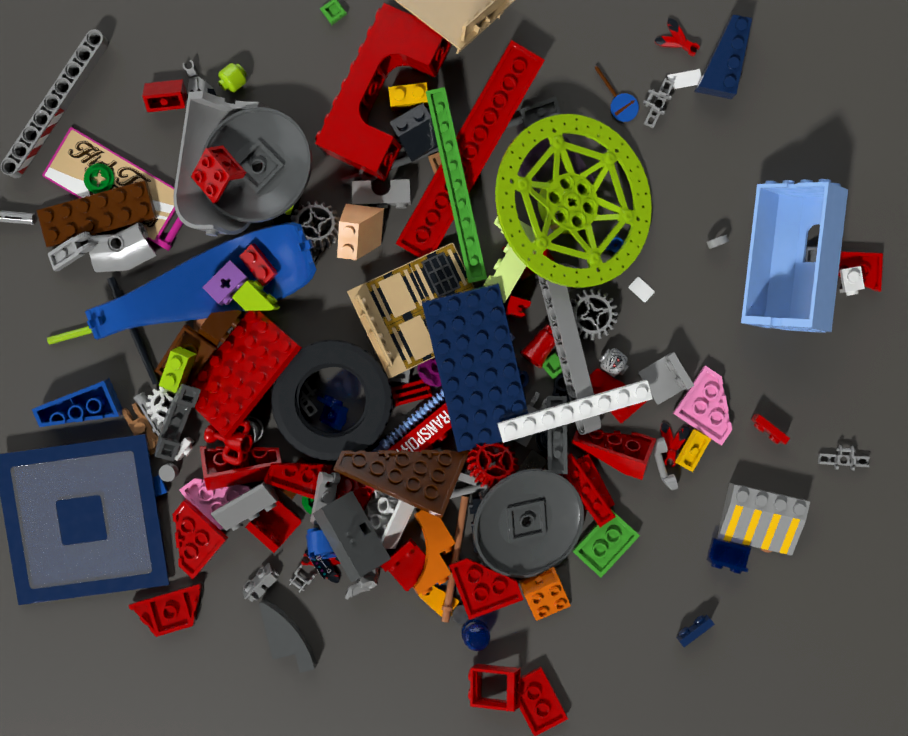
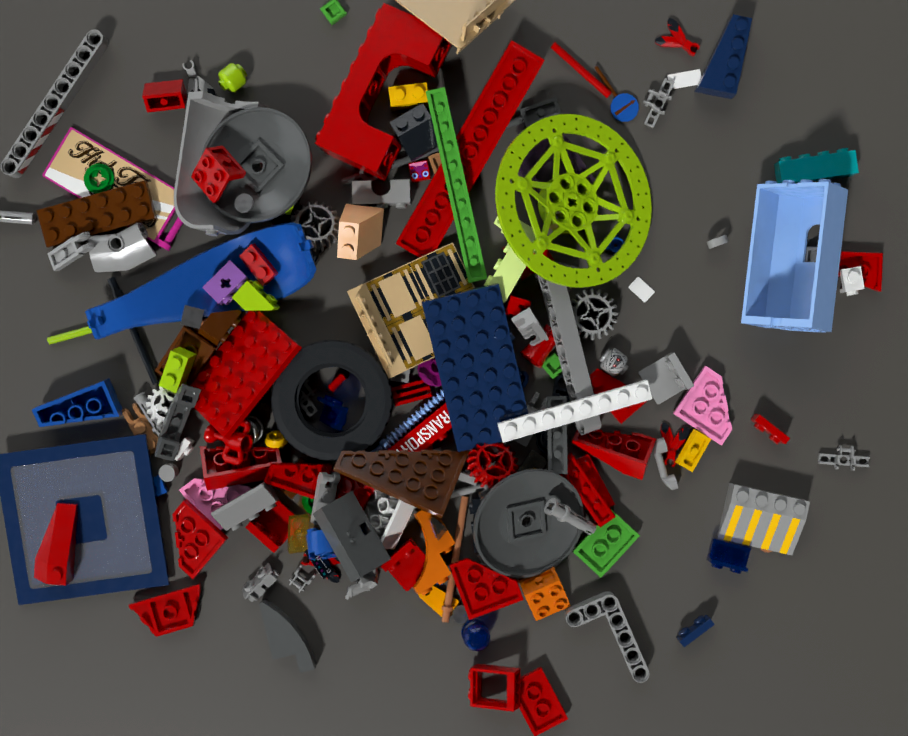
(57, 551): none -> red wedge
(192, 317): none -> flat silver tile
(244, 203): none -> flat silver piece
(275, 439): none -> yellow hat
(297, 533): none -> clear yellow plate
(337, 382): none -> red tile
(419, 171): none -> tile
(437, 527): none -> clear smoke slope
(529, 326): none -> light grey hinge
(564, 513): none -> light grey pin
(581, 70): none -> red bar
(617, 629): none -> light grey beam
(817, 167): none -> teal brick

